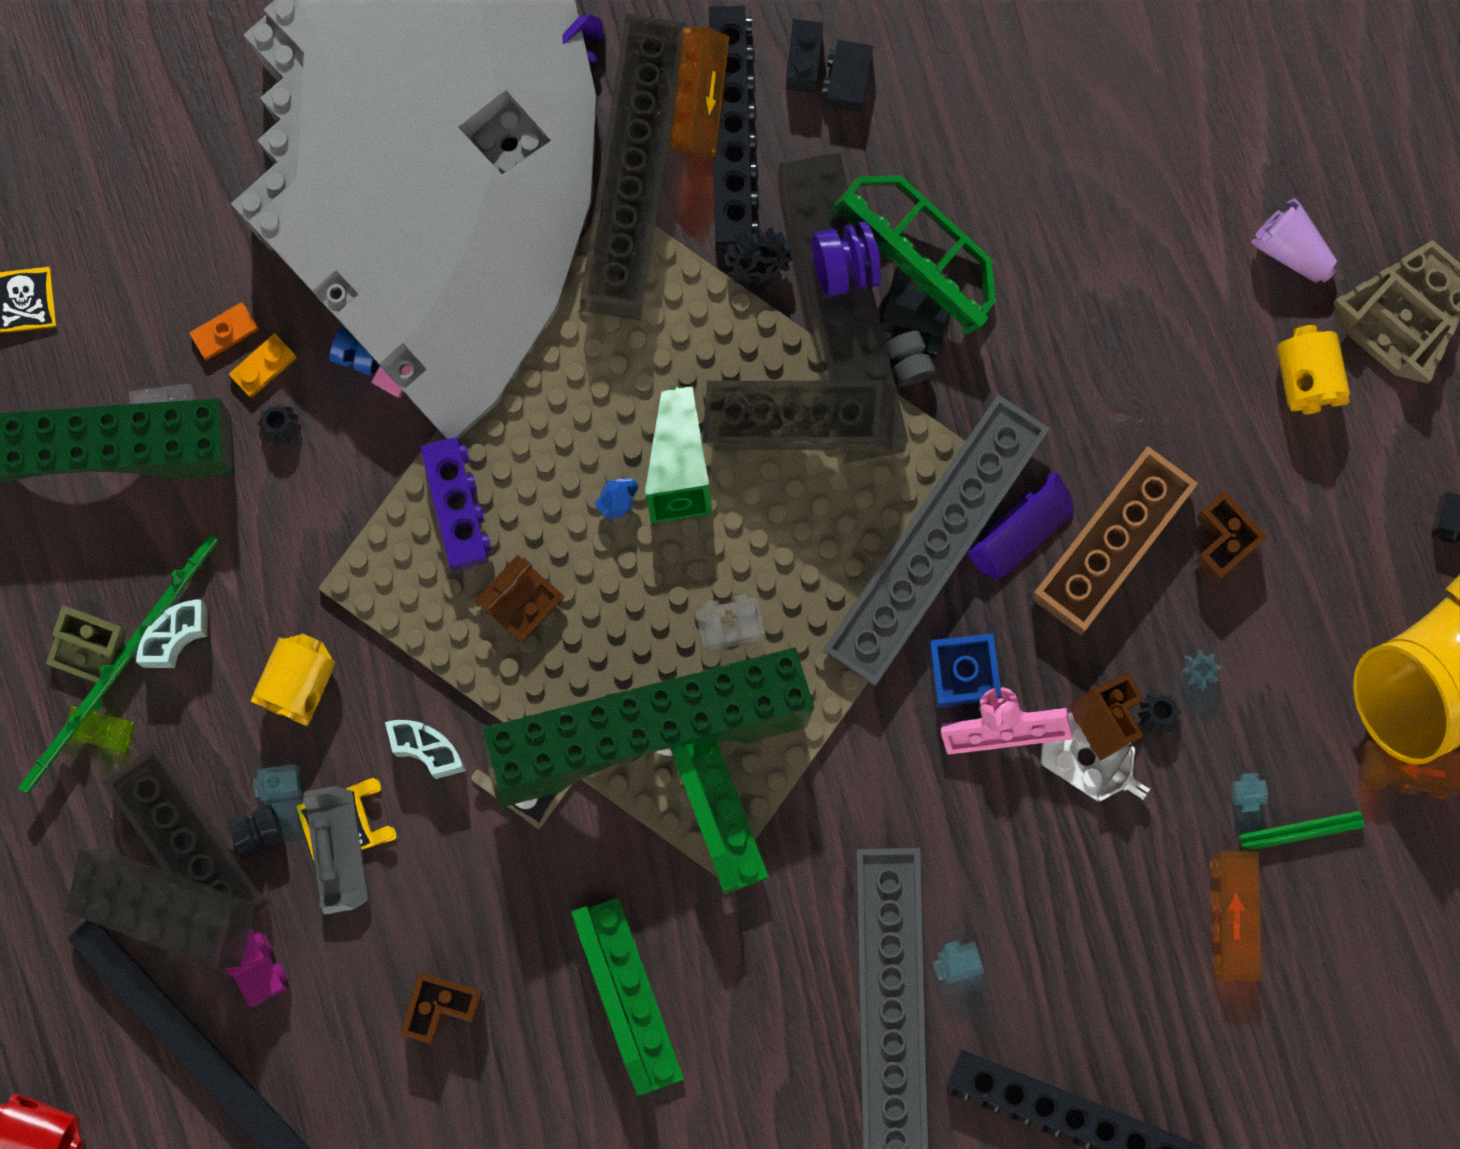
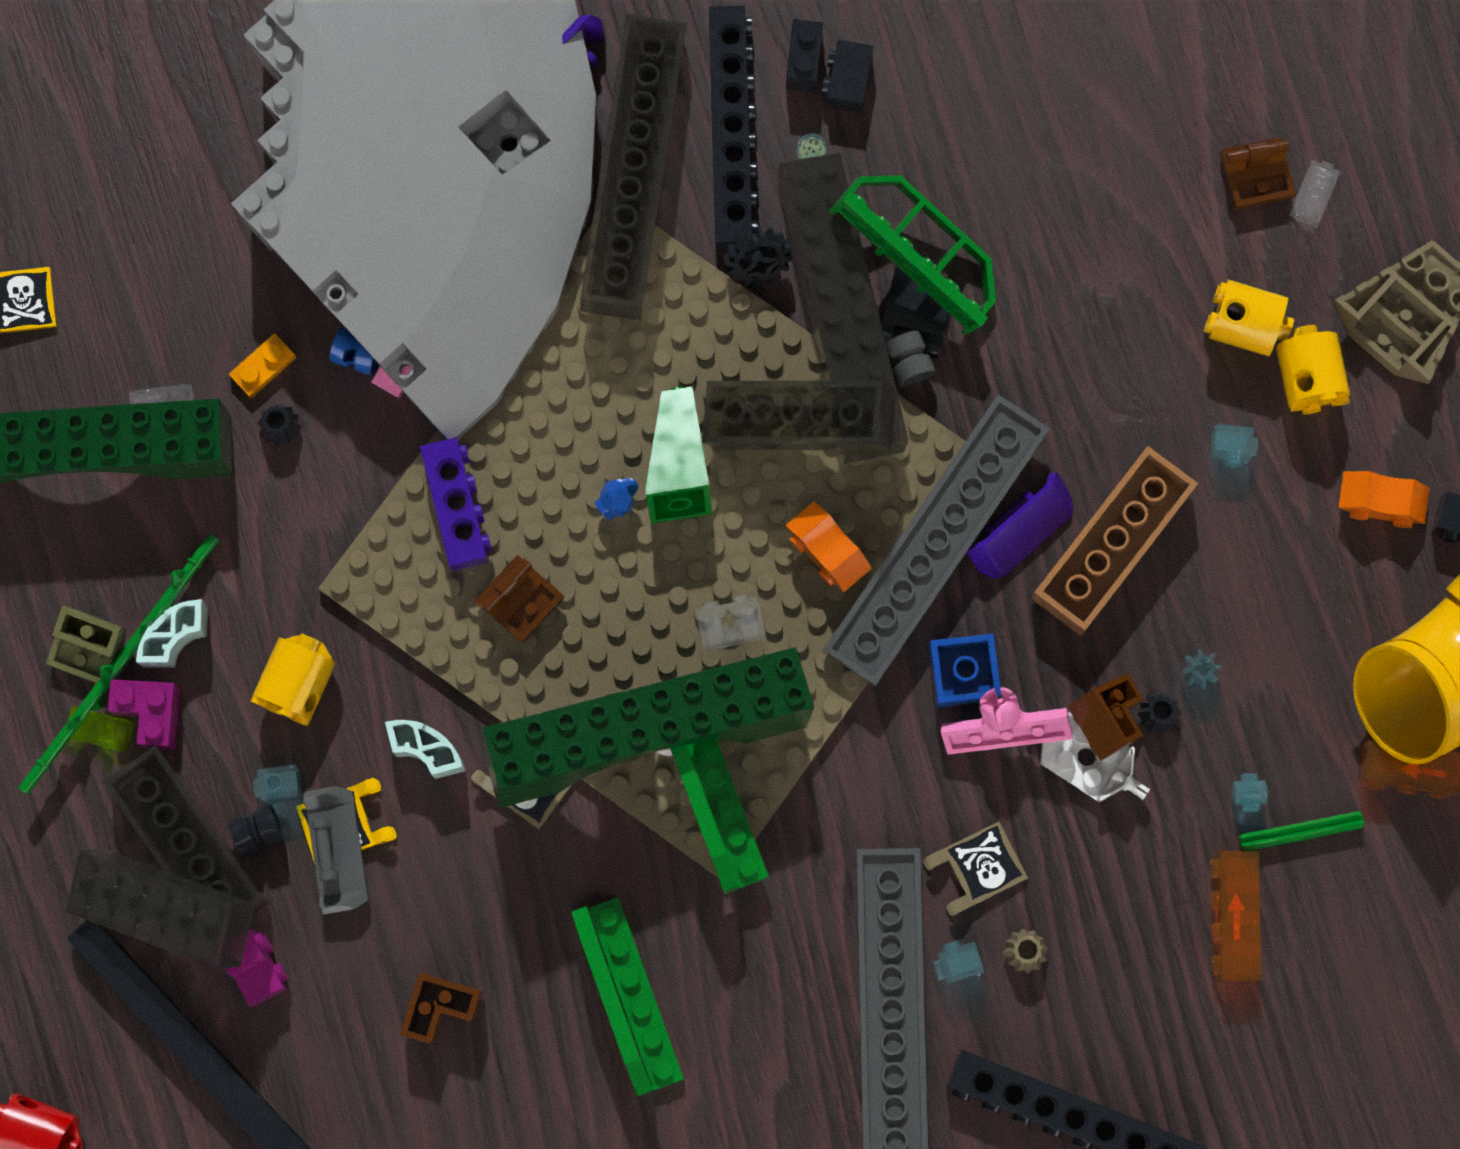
(154, 705): none -> magenta brick
(224, 331): orange plate -> none
(699, 92): clear orange brick -> none
(811, 146): none -> clear light blue tile
(828, 547): none -> orange brick
(839, 260): dark purple wheel -> none
(982, 866): none -> flag
(1025, 951): none -> dark tan piece
(1233, 445): none -> clear light blue brick
(1234, 535): reddish brown brick -> none
(1258, 173): none -> reddish brown plate
(1260, 319): none -> yellow cylinder
(1296, 243): lavender cone -> none
(1314, 192): none -> clear plate
(1384, 498): none -> orange brick

